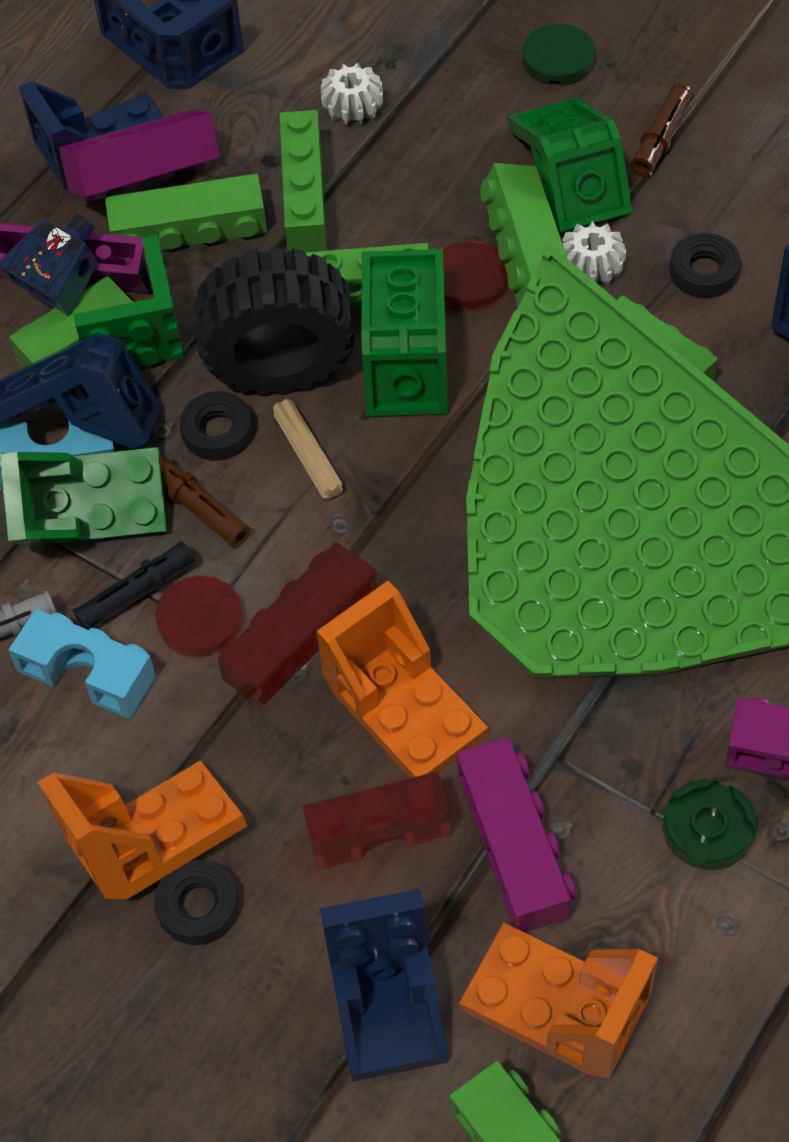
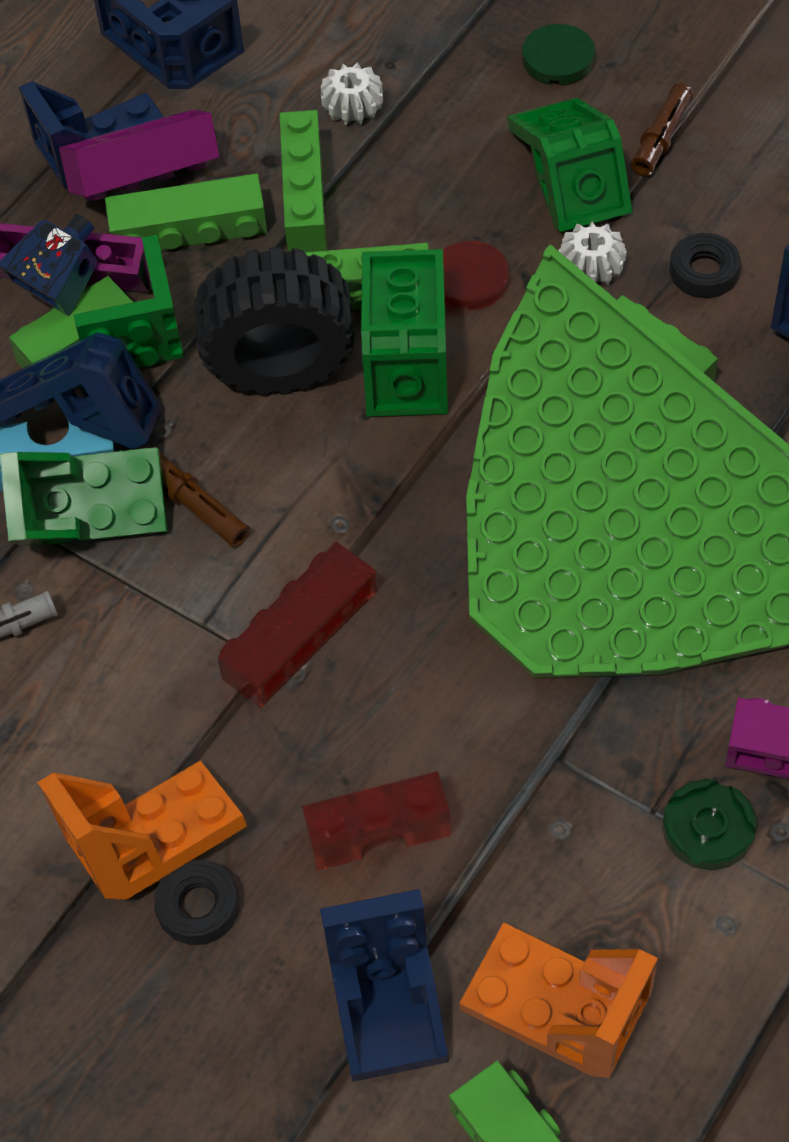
(54, 644): medium azure arch -> none
(149, 577): black pin -> none
(198, 615): clear red tile -> none
(210, 405): black tyre -> none
(307, 449): tan axle -> none
(386, 681): orange bracket -> none
(514, 836): magenta brick -> none
(520, 221): bright green brick -> none

